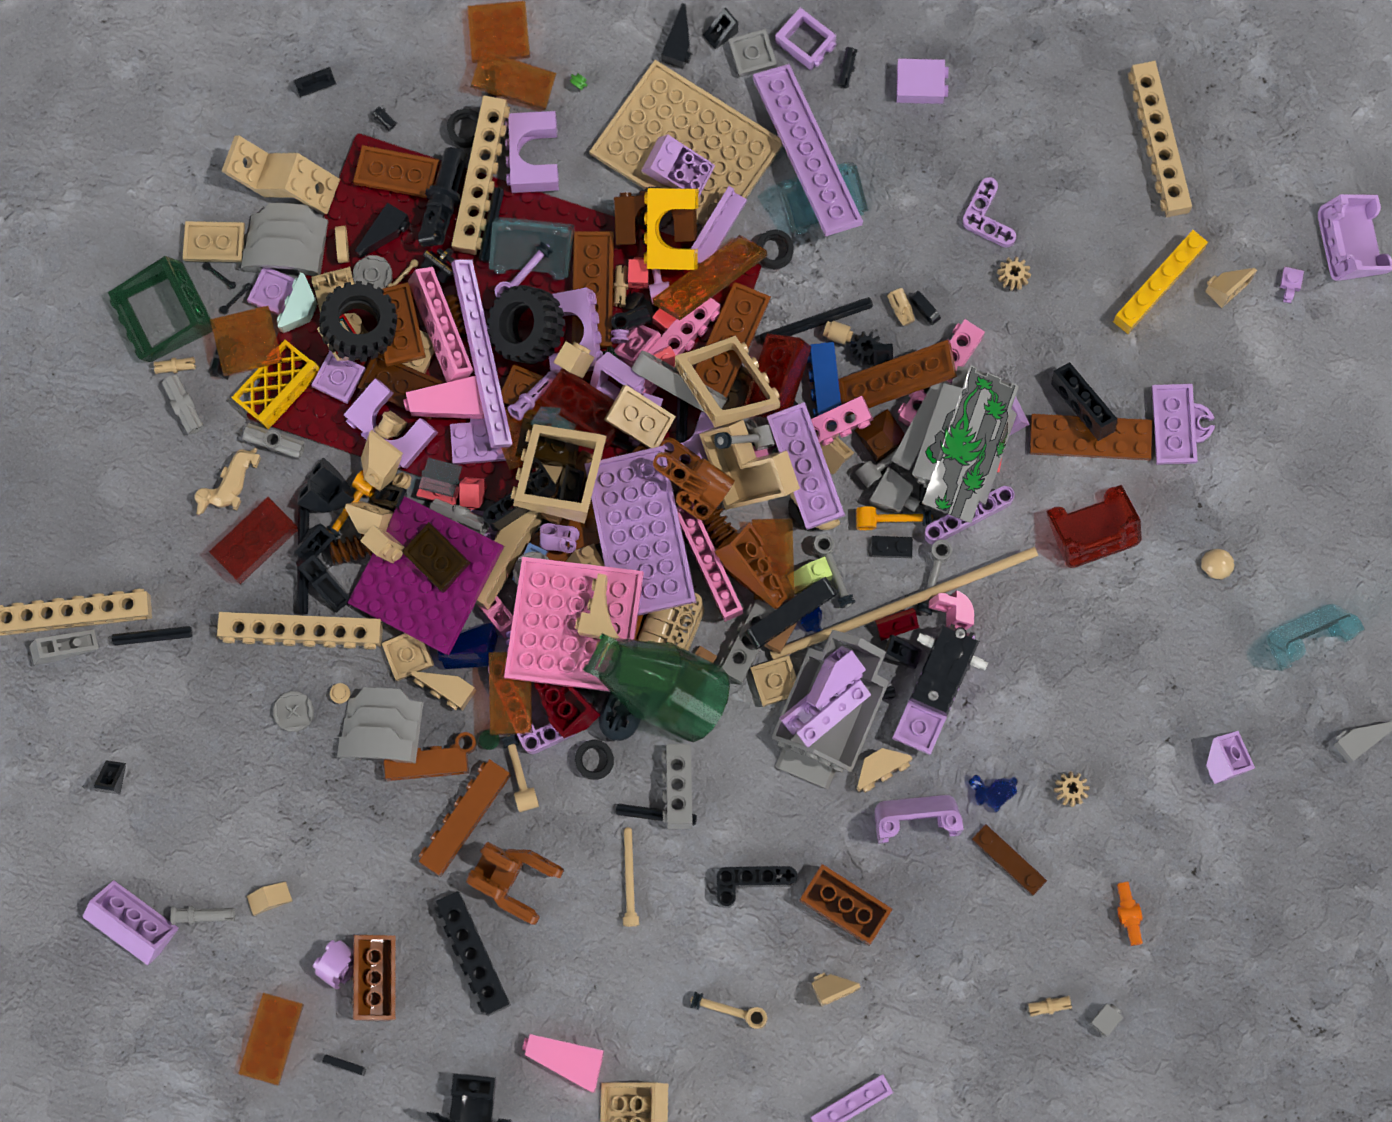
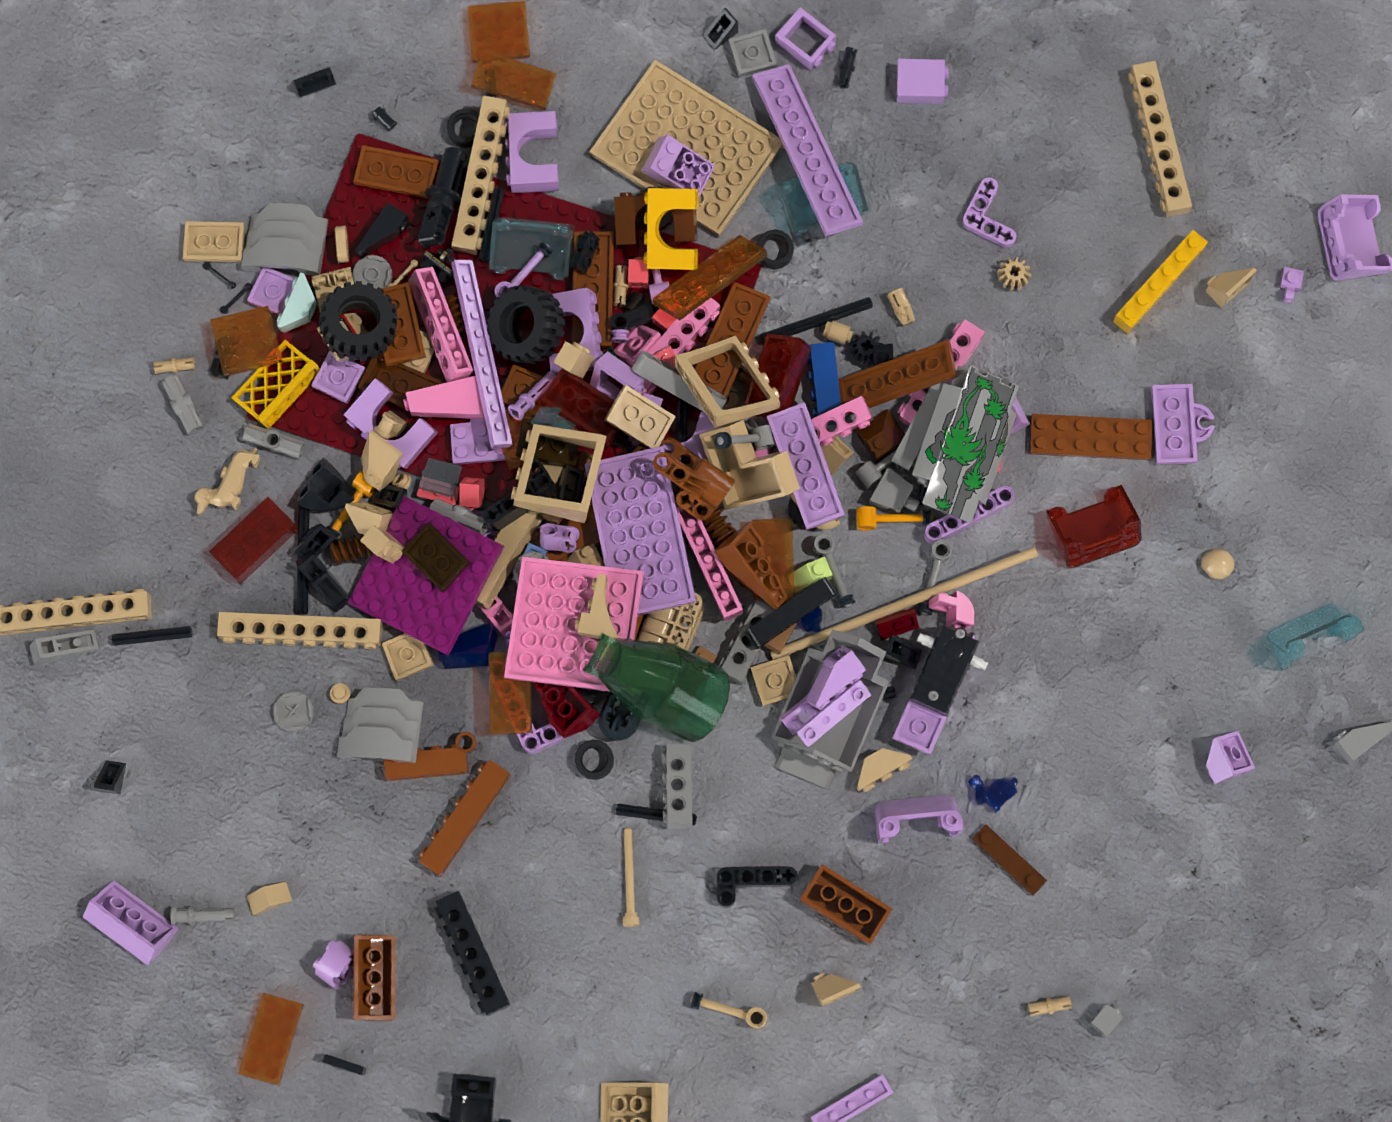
(187, 294): clear green windscreen -> none
(280, 175): tan bracket -> none
(451, 688): tan slope -> none
(489, 741): clear green plate -> none
(498, 872): dark orange piece -> none
(525, 797): tan piece -> none
(569, 1060): bright pink slope -> none
(578, 81): bright green plate -> none
(588, 245): none -> black hinge
(677, 47): black slope -> none
(719, 224): lavender fence -> none
(892, 547): black plate -> none
(925, 307): black beam -> none
(1064, 790): tan gear -> none
(1084, 401): black brick -> none
(1129, 913): orange pin -> none

